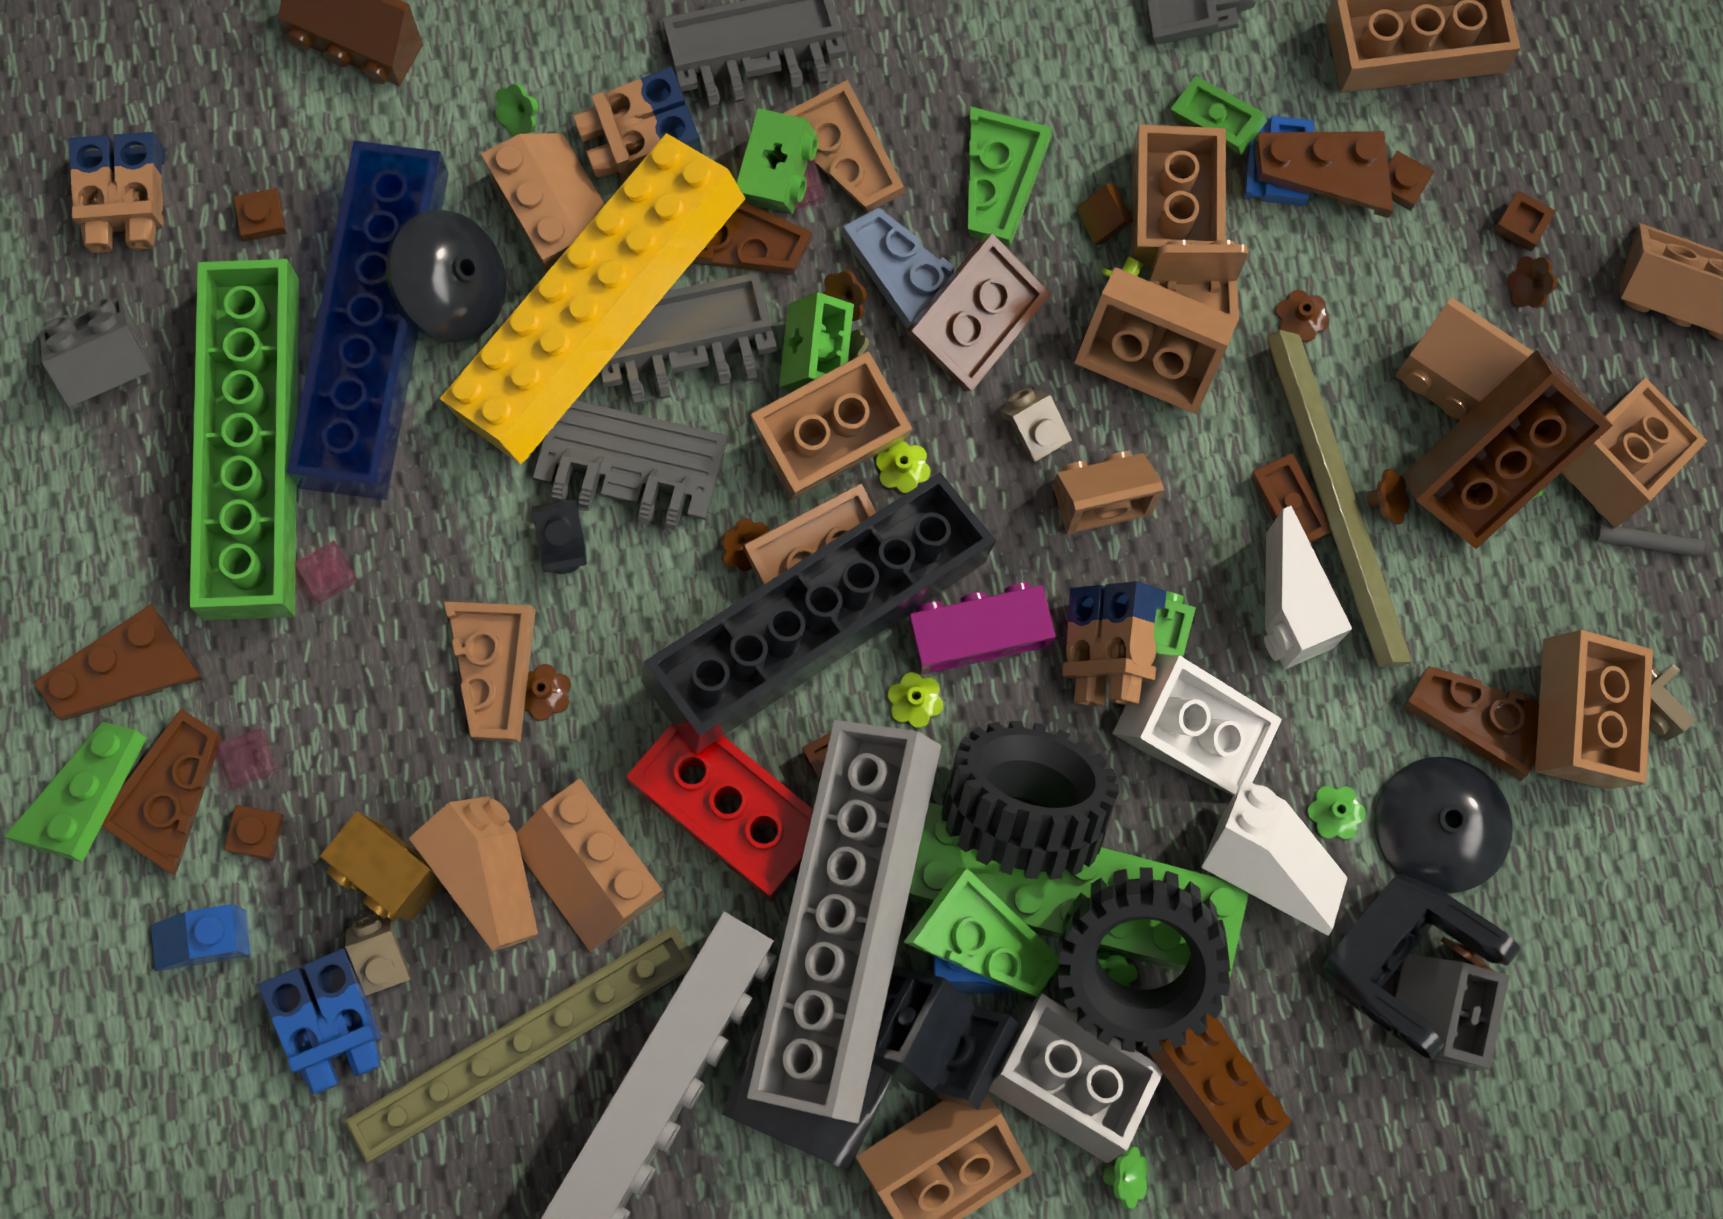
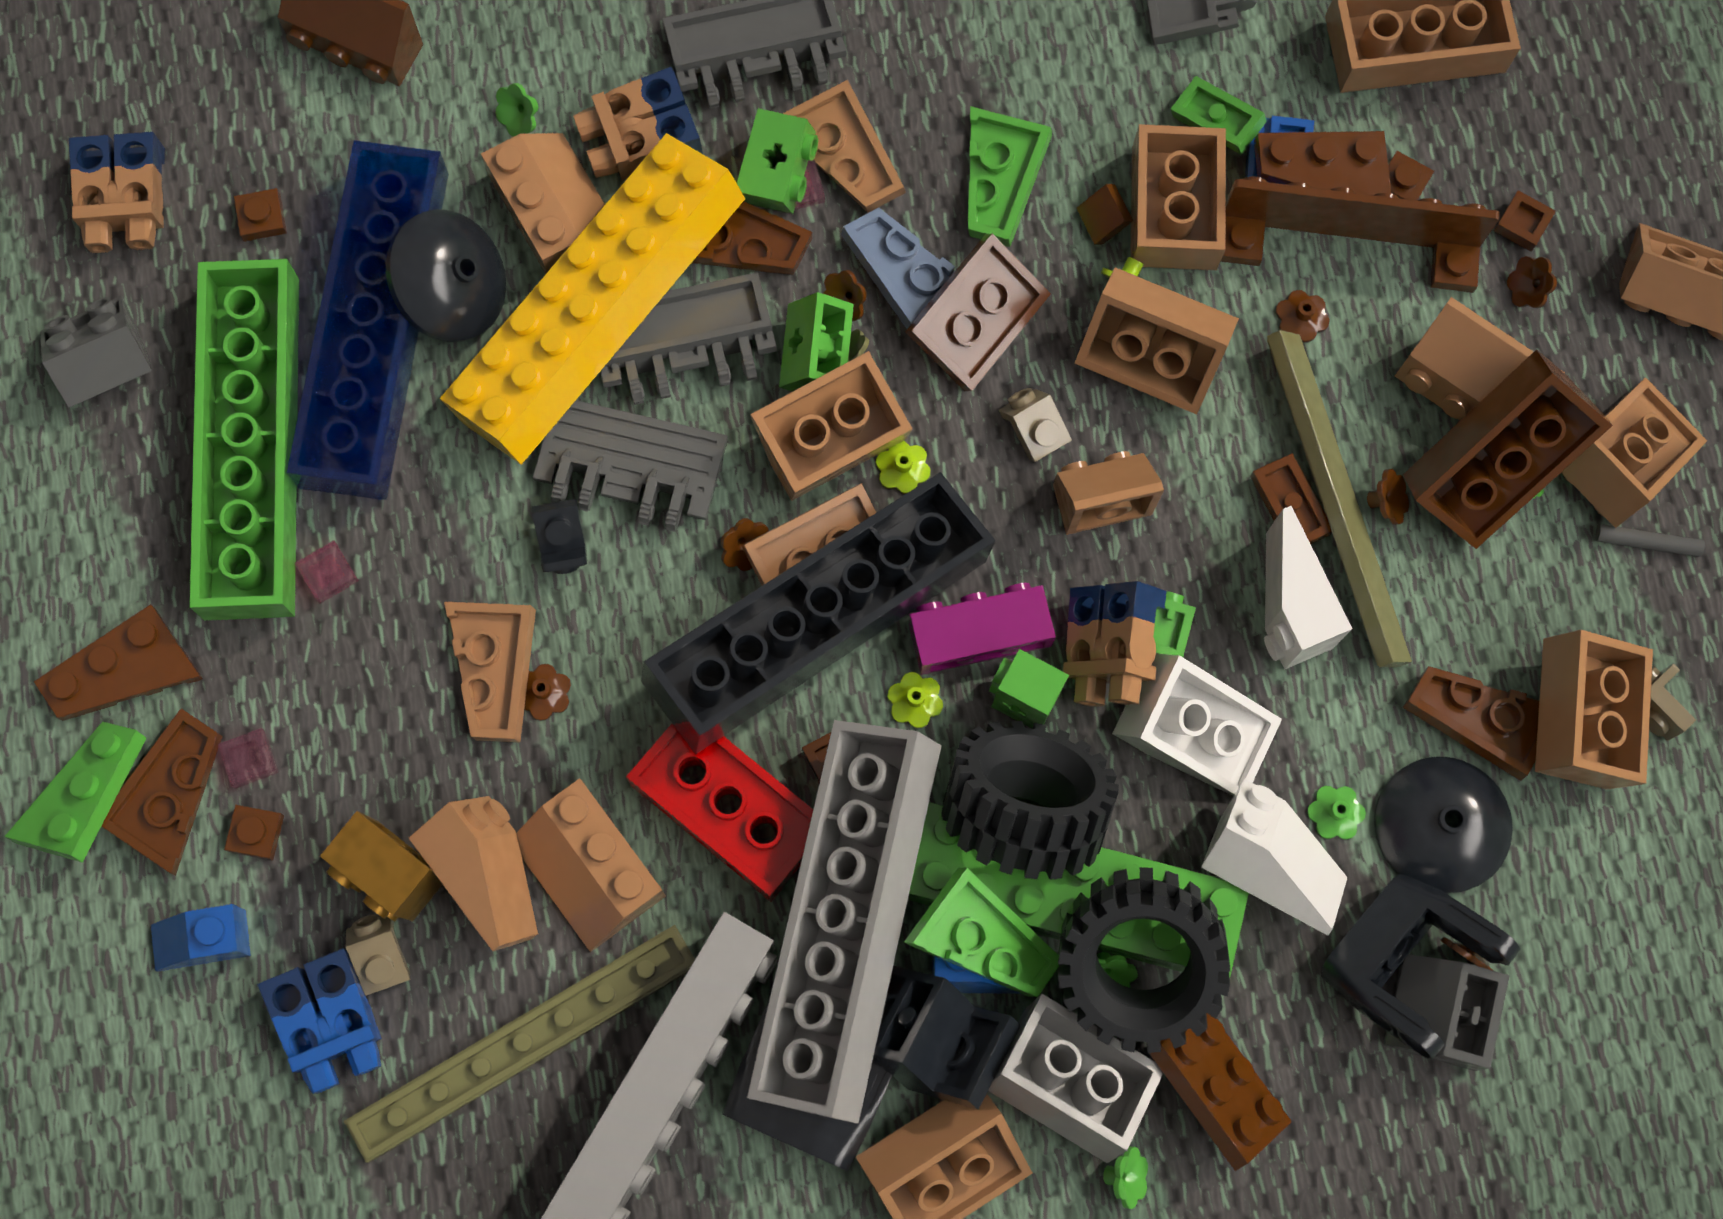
(1027, 688): none -> bright green brick
(1201, 272): medium nougat bracket -> none
(1449, 229): none -> reddish brown bracket

